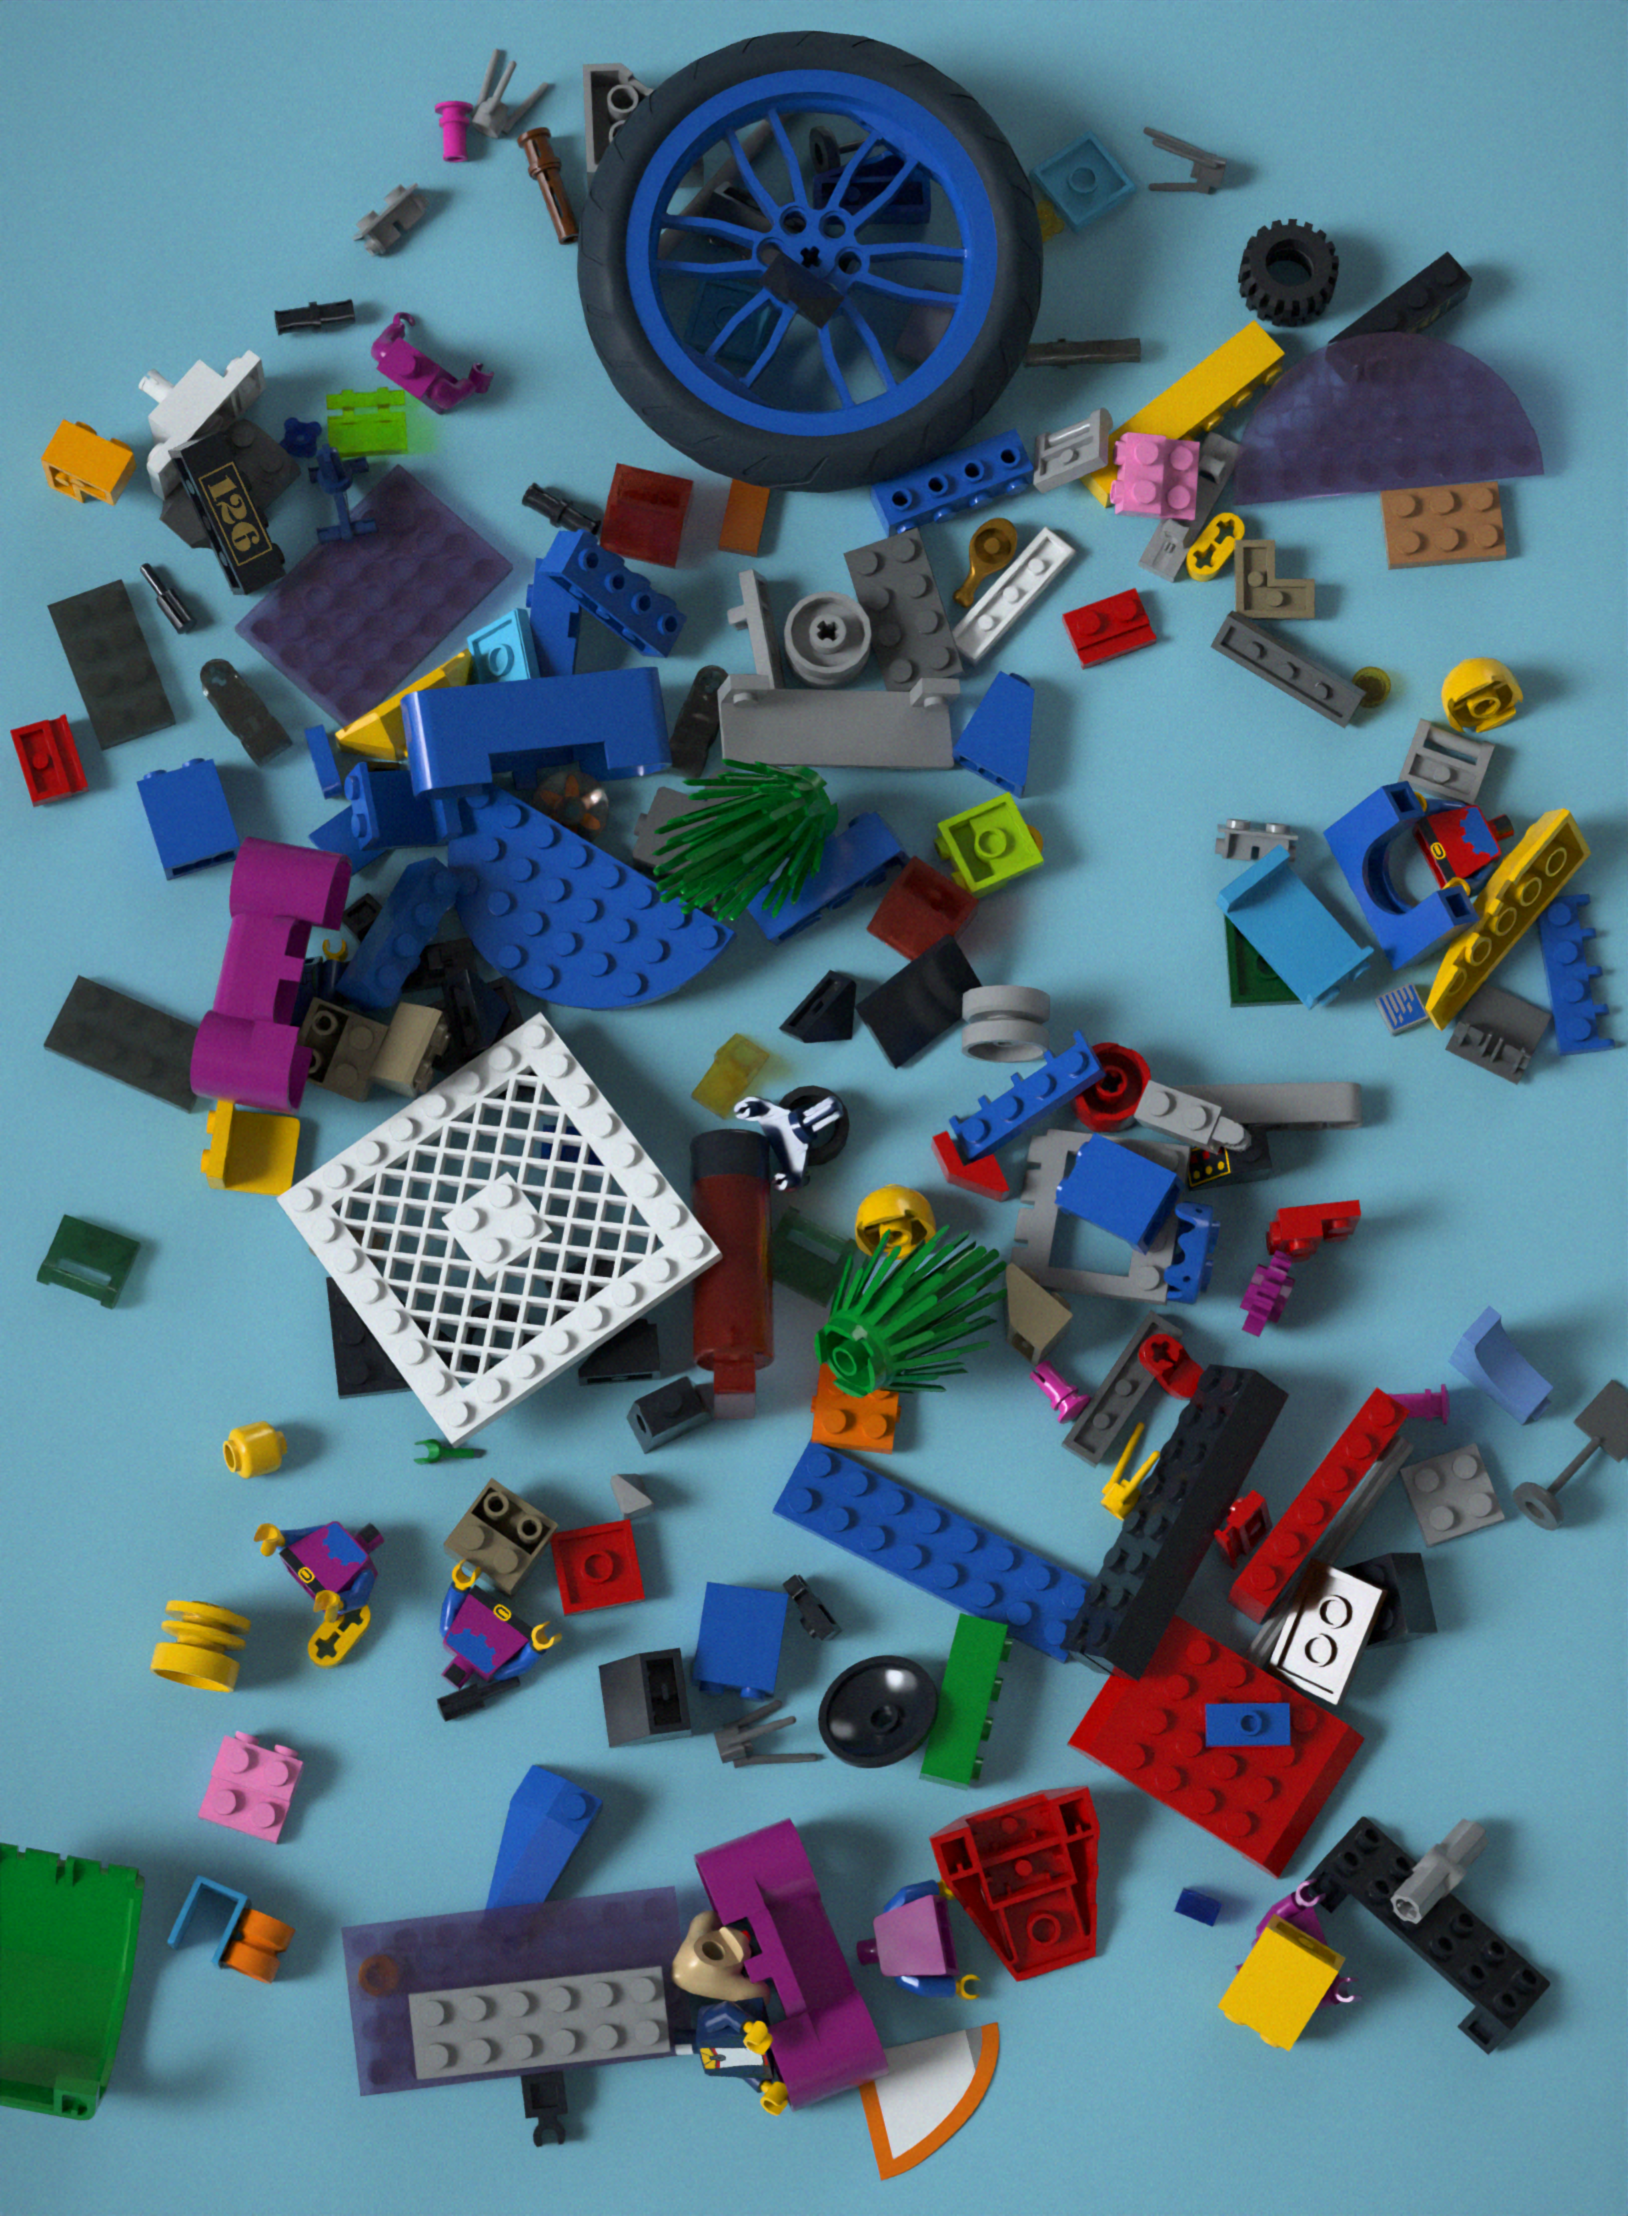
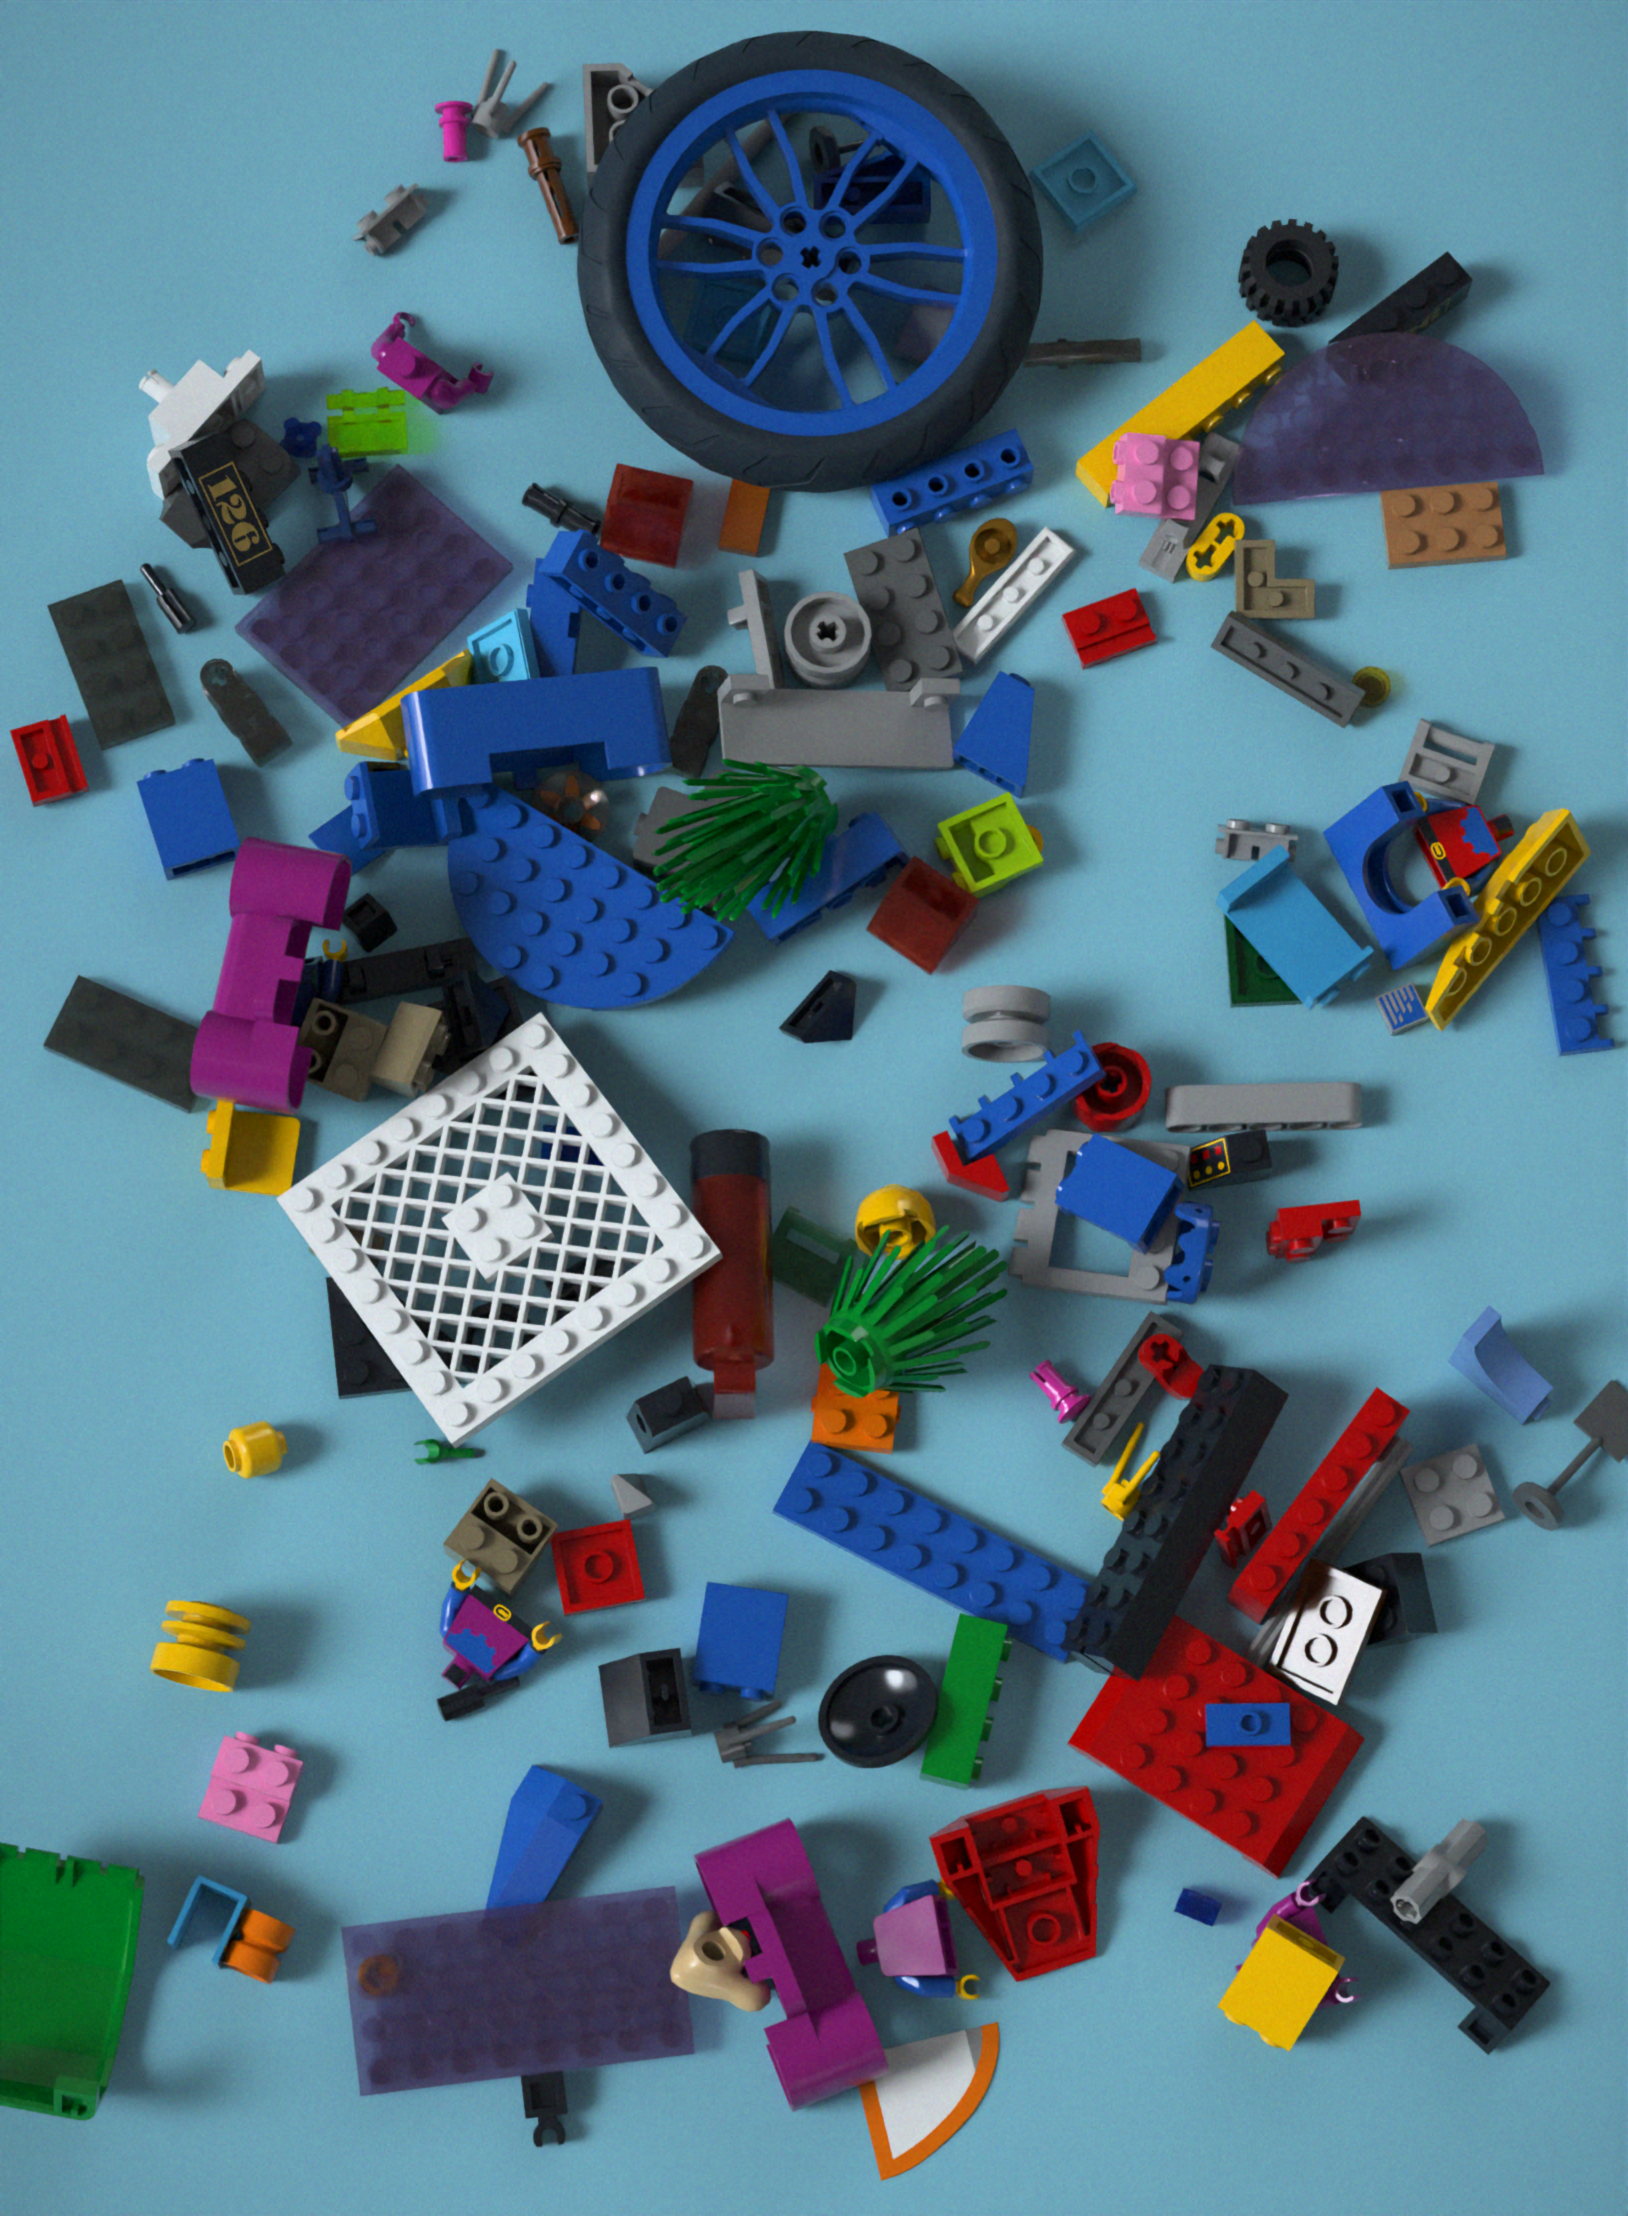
(86, 464): light orange brick -> none
(94, 1250): clear green plate -> none
(314, 317): black pin -> none
(323, 762): blue beam -> none
(327, 1563): torso -> none
(344, 1644): yellow beam -> none
(399, 935): blue brick -> none
(539, 2022): light grey brick -> none
(625, 1357): black slope -> none
(729, 1075): clear yellow slope -> none
(737, 2044): torso -> none
(790, 1134): dark blue axle -> none
(801, 290): black slope -> none
(814, 1095): black tyre -> none
(816, 1617): black plate -> none
(918, 1001): black tile -> none
(1032, 1316): dark tan slope -> none
(1052, 224): clear yellow plate -> none
(1072, 451): light grey plate -> none
(1190, 1119): light grey hinge -> none
(1206, 167): dark grey plant -> none
(1267, 1293): magenta gear -> none
(1426, 1404): dark pink pin -> none
(1480, 694): yellow cylinder -> none
(1498, 1032): dark grey hinge -> none

